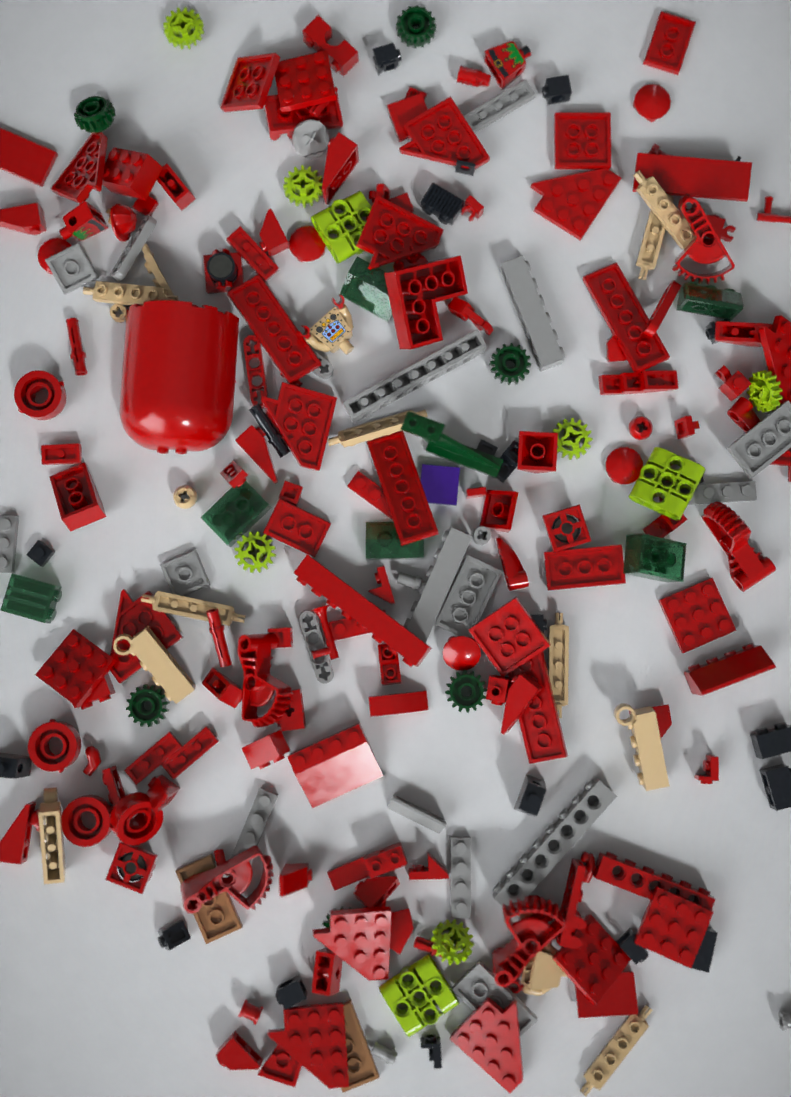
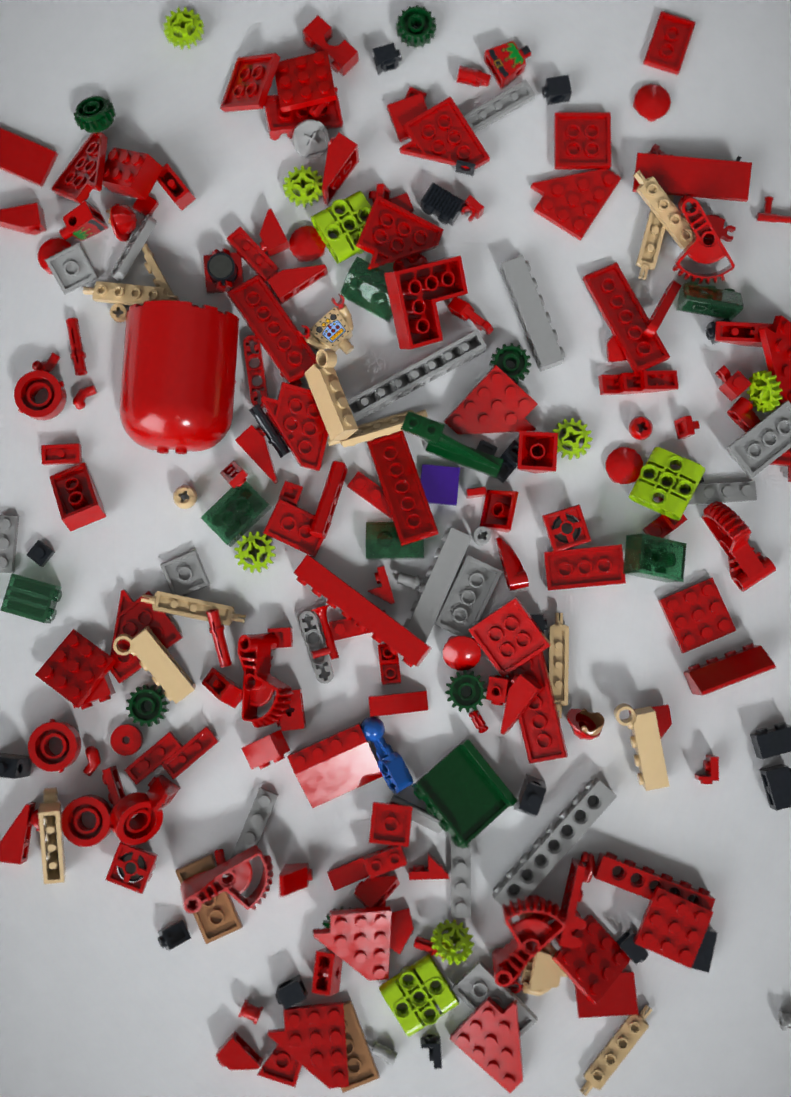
(48, 365): none -> red arm
(81, 395): none -> red arm
(134, 735): none -> red piece
(293, 281): none -> red slope
(328, 500): none -> red brick
(330, 396): none -> tan hinge
(390, 762): none -> blue beam
(390, 824): none -> red bracket
(463, 793): none -> dark green panel
(478, 721): none -> red piece
(493, 407): none -> red wing
(585, 724): none -> red piece

